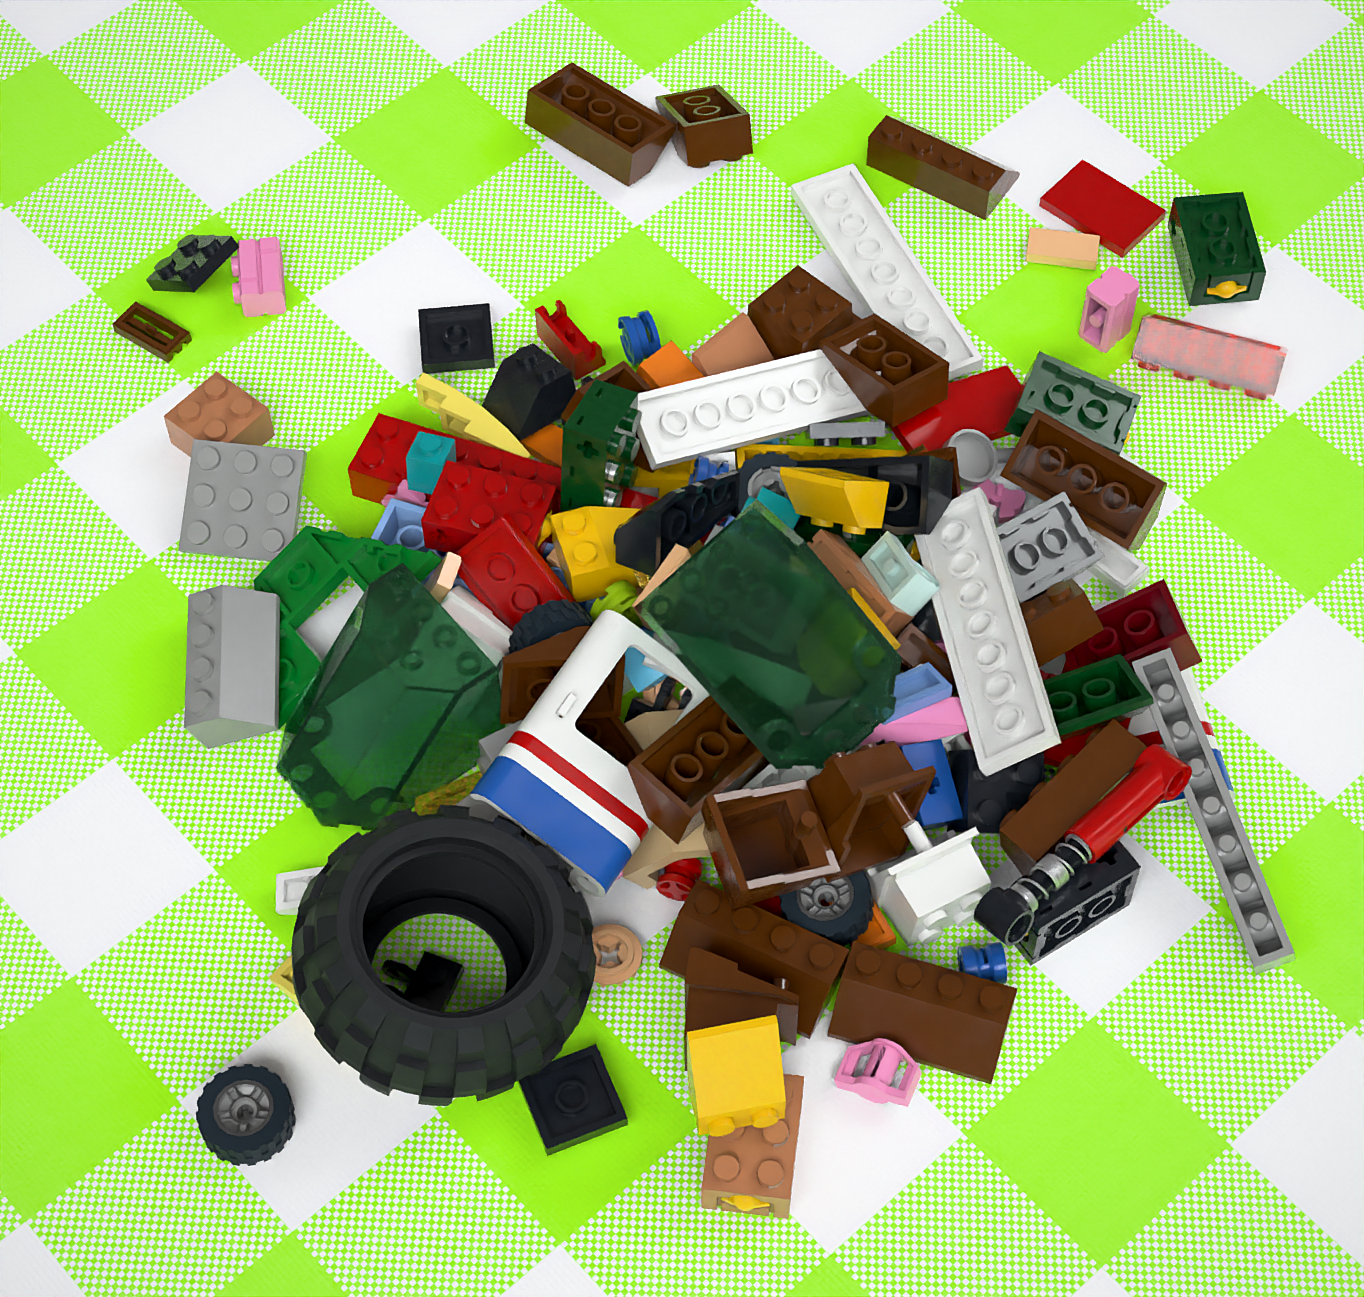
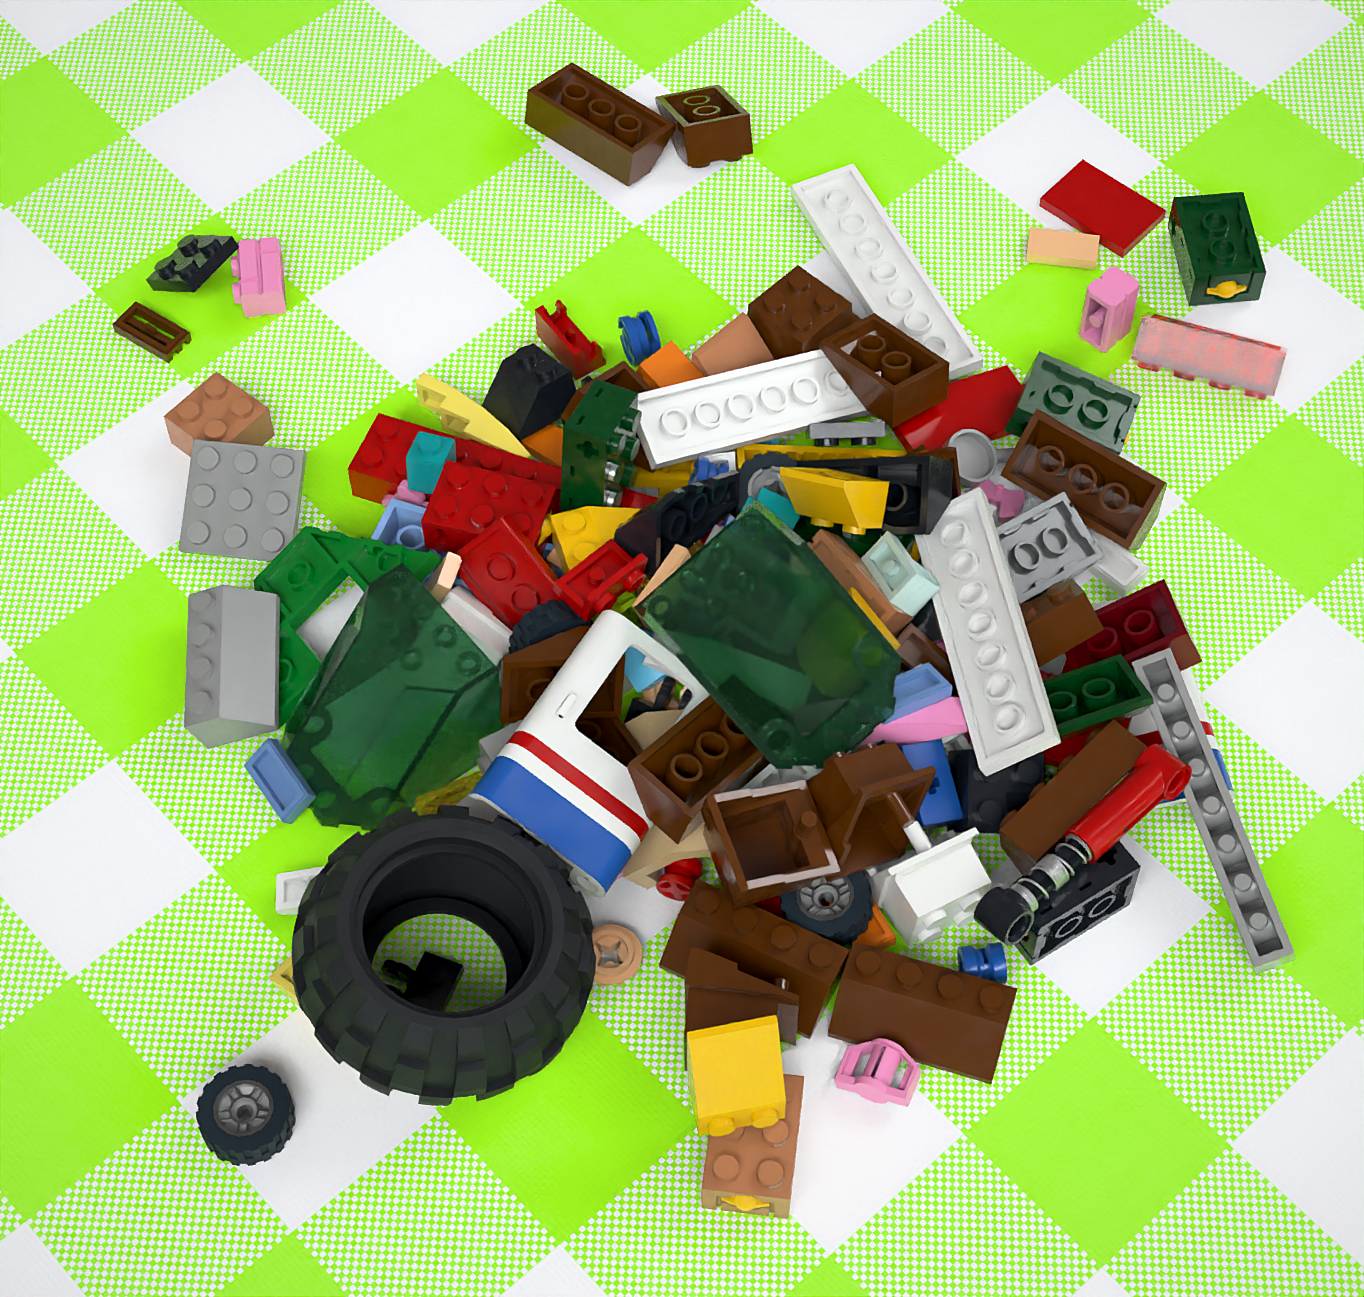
(280, 781): none -> medium blue tile
(456, 338): black plate -> none
(572, 1100): black plate -> none
(600, 580): none -> red bracket
(939, 166): reddish brown slope -> none

